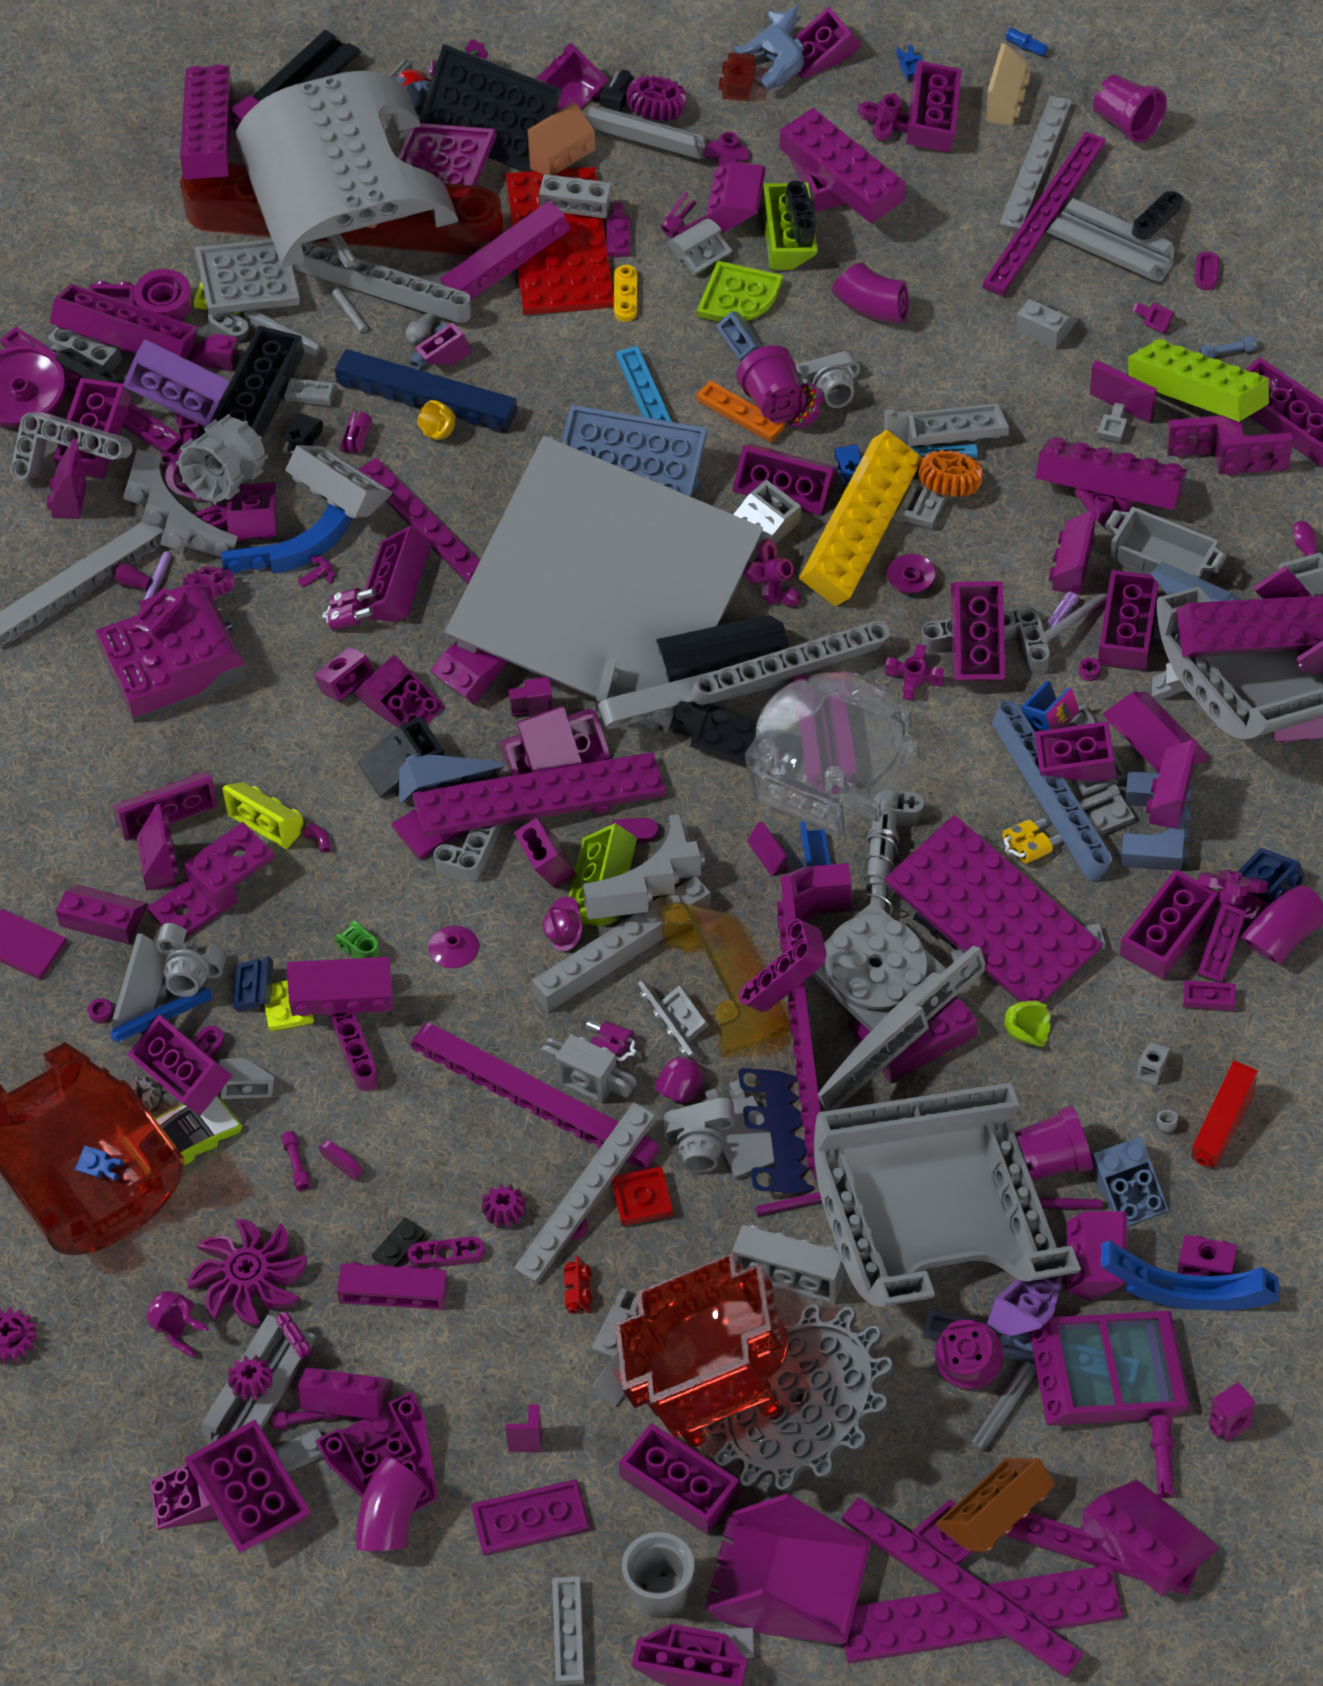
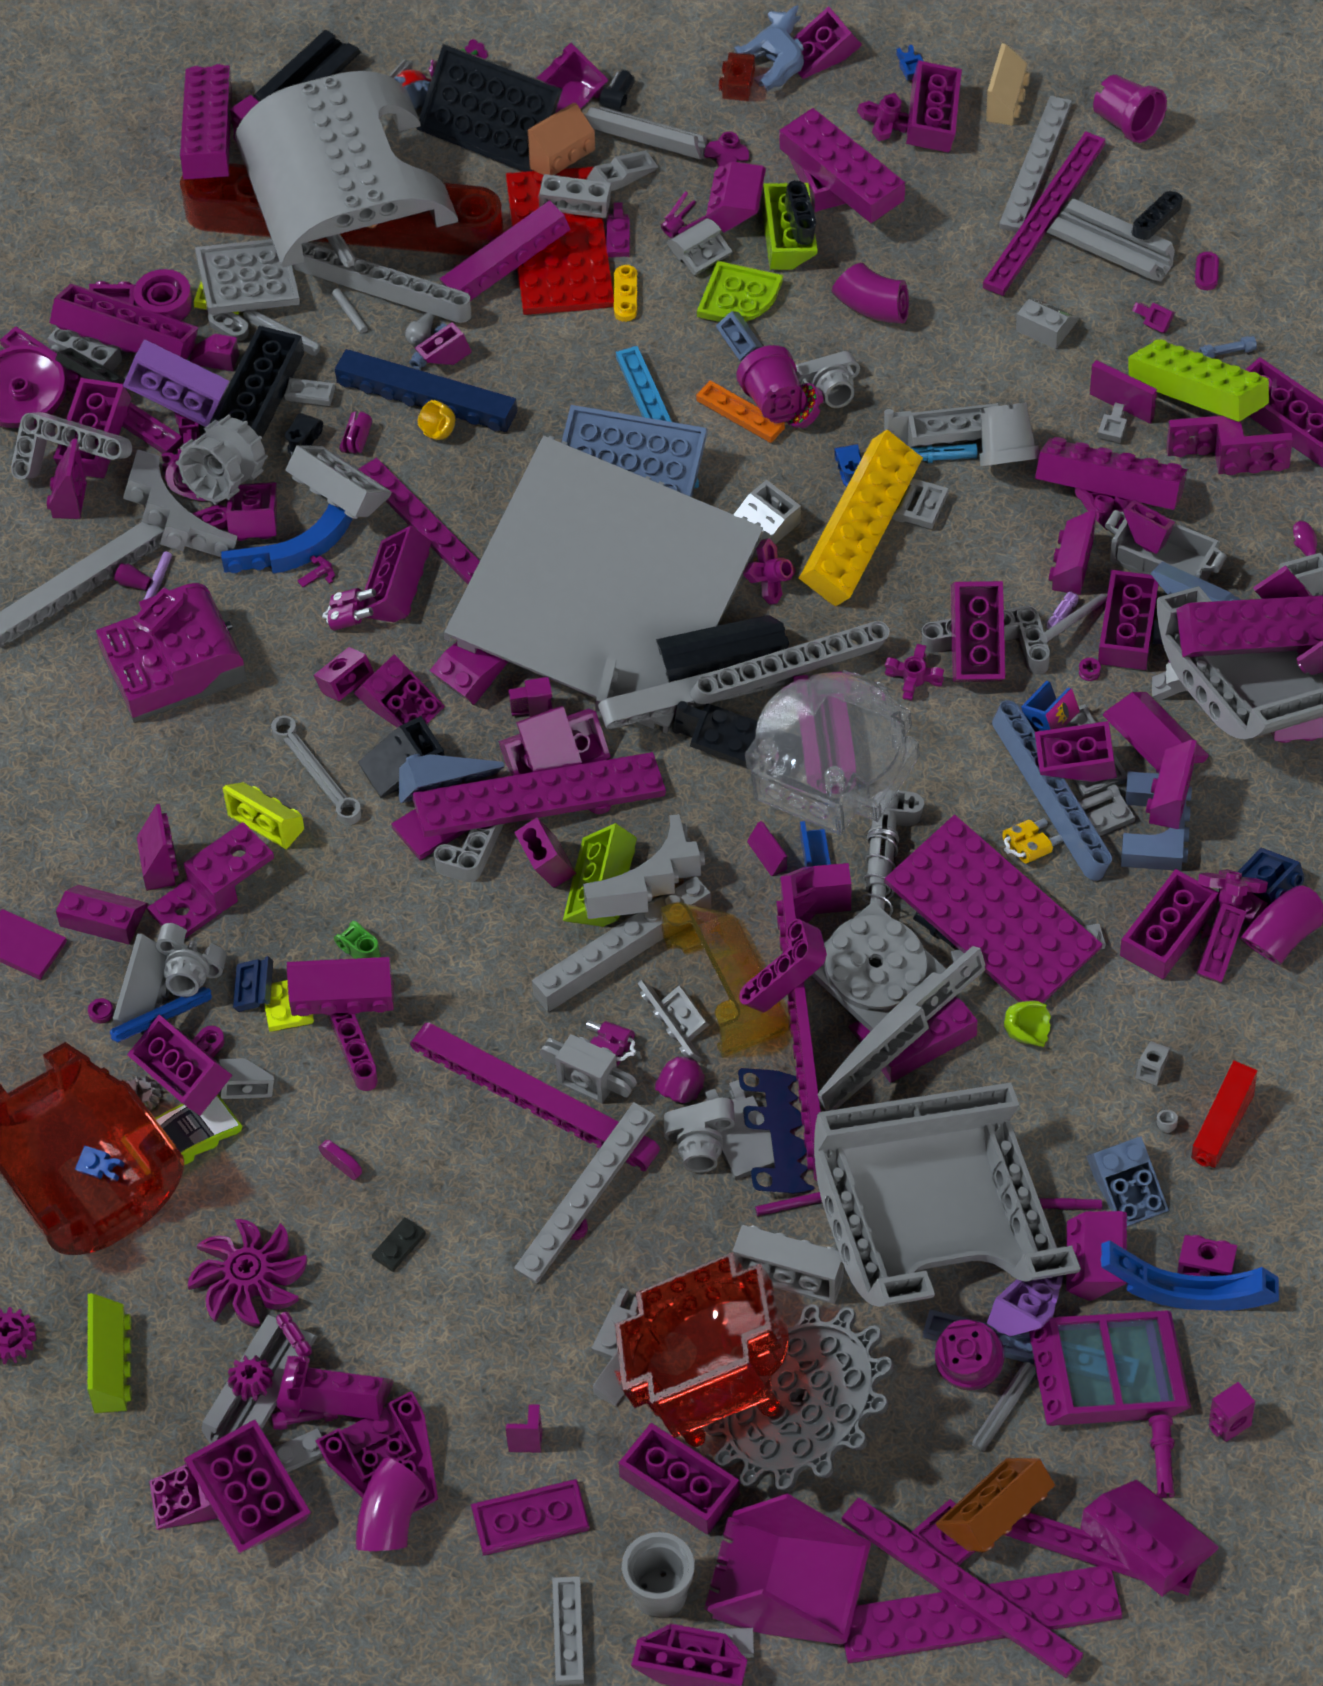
(108, 1355): none -> lime slope
(169, 1314): magenta hair -> none
(176, 799): magenta slope -> none
(215, 579): magenta gear -> none
(291, 1144): magenta bar -> none
(292, 1385): none -> magenta slope
(313, 830): magenta arm -> none
(316, 770): none -> light grey piece
(392, 1286): magenta brick -> none
(438, 1245): magenta beam -> none
(448, 151): magenta plate -> none
(455, 954): magenta dish -> none
(503, 1205): magenta gear -> none
(563, 924): magenta piece -> none
(577, 1276): red hinge -> none
(624, 169): none -> light grey slope
(641, 1196): red plate -> none
(643, 828): magenta tile -> none
(656, 98): magenta gear -> none
(791, 597): magenta hinge -> none
(800, 478): magenta slope -> none
(911, 566): magenta dish -> none
(950, 473): orange gear -> none
(1007, 435): none -> light grey piece
(1026, 42): blue axle -> none
(1055, 1145): magenta piece -> none
(1148, 526): none -> magenta slope
(1209, 995): magenta plate -> none

